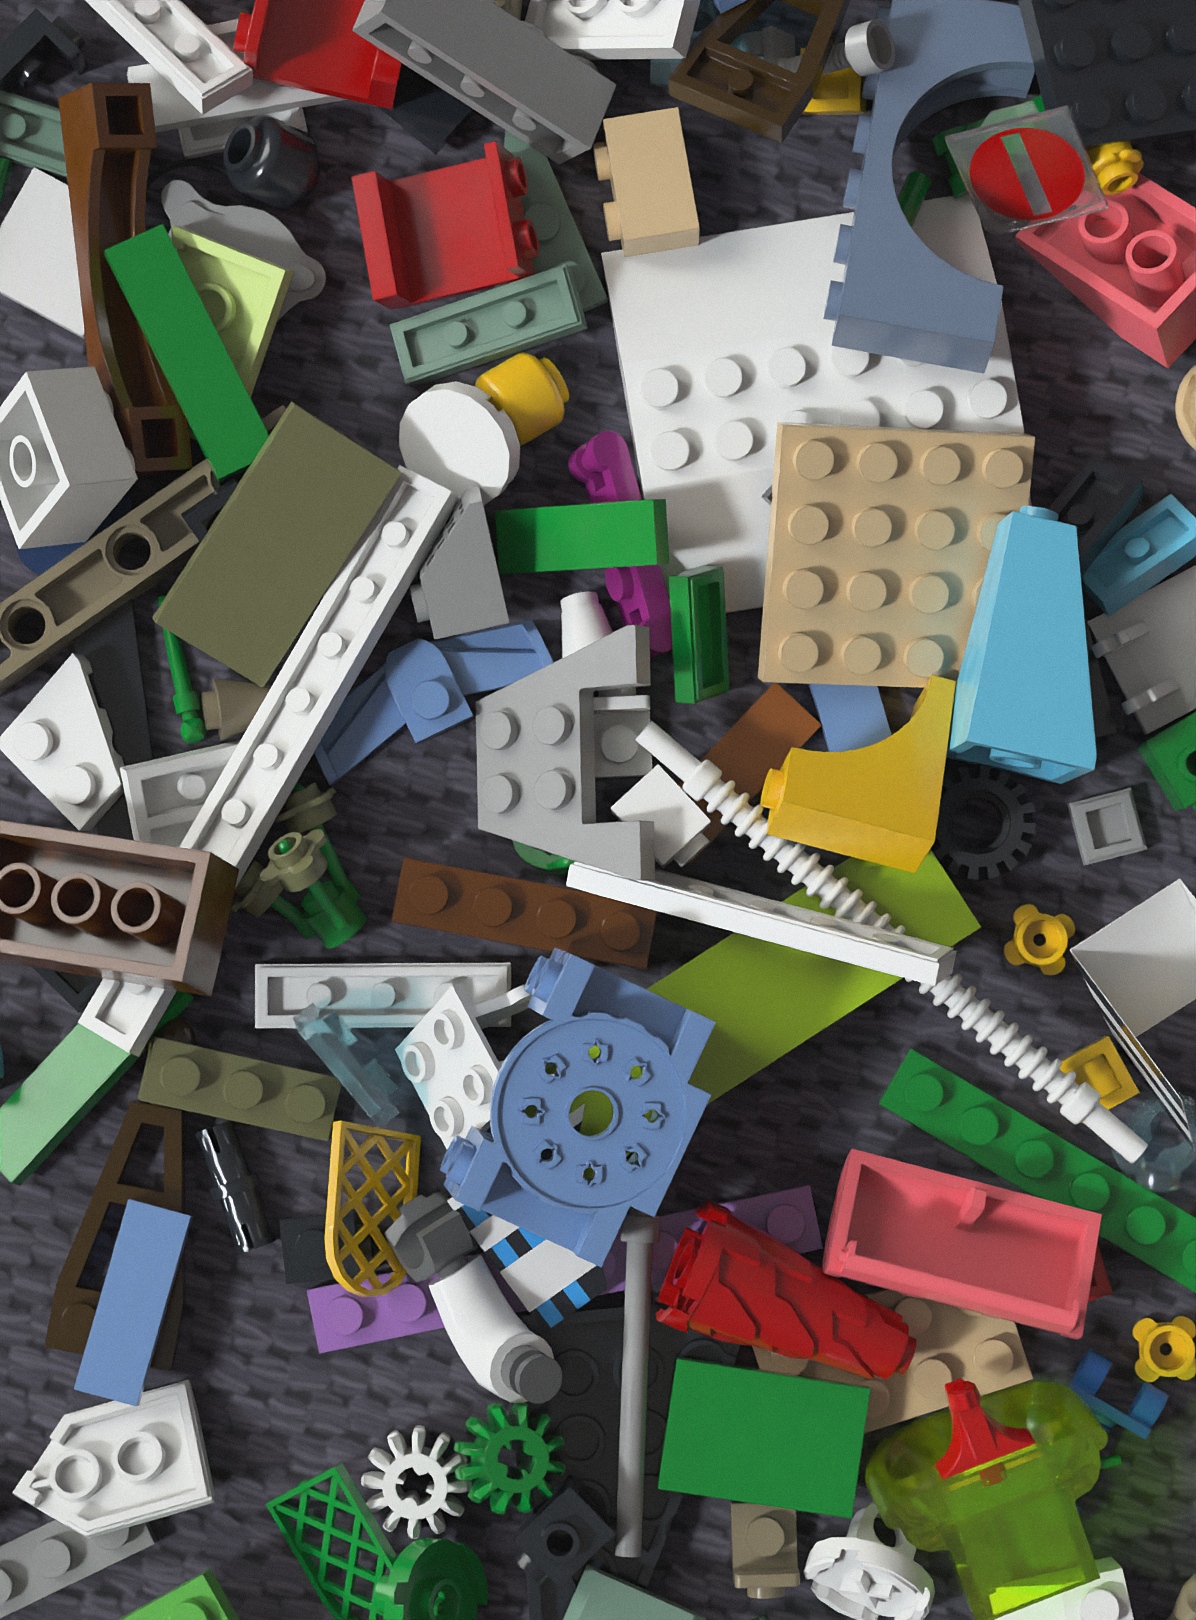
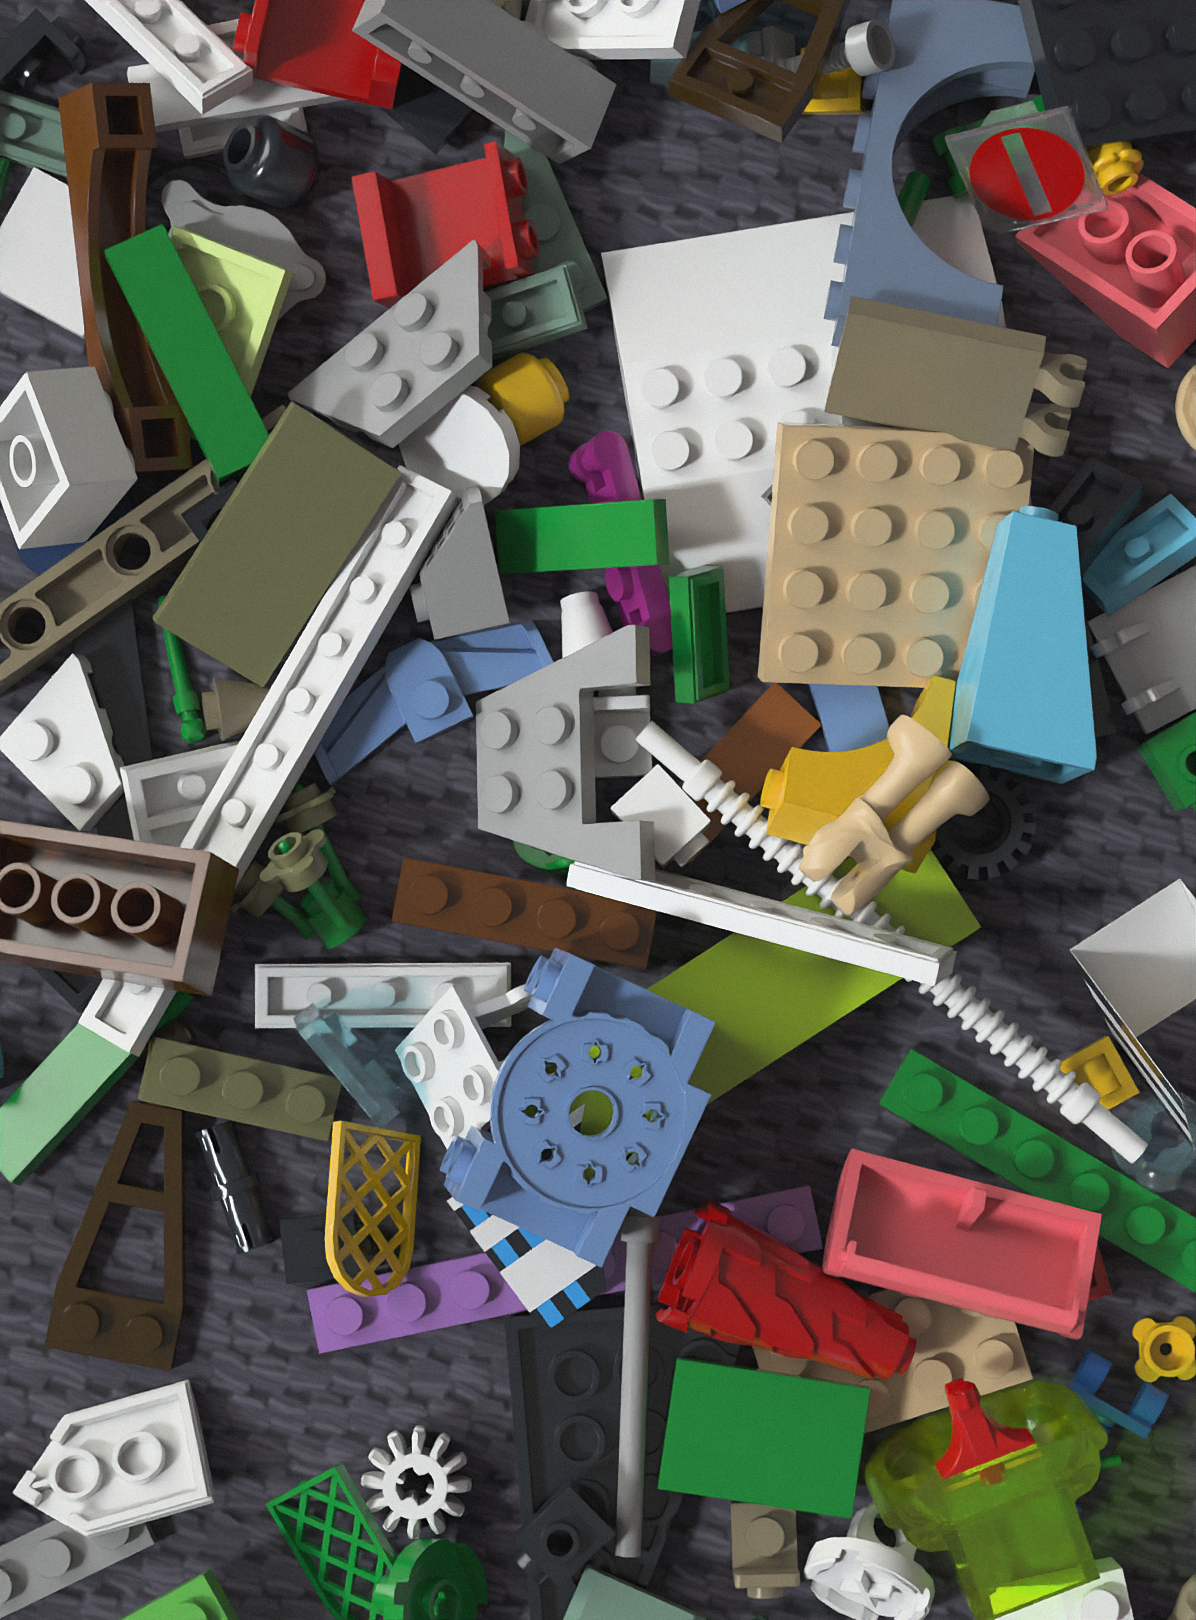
(133, 1302): medium blue tile -> none
(409, 356): none -> light grey wing
(475, 1313): piece -> none
(492, 1474): green gear -> none
(648, 182): tan piece -> none
(862, 829): none -> tan piece
(952, 377): none -> dark tan tile
(1056, 933): yellow plate -> none
(1107, 826): light grey tile -> none

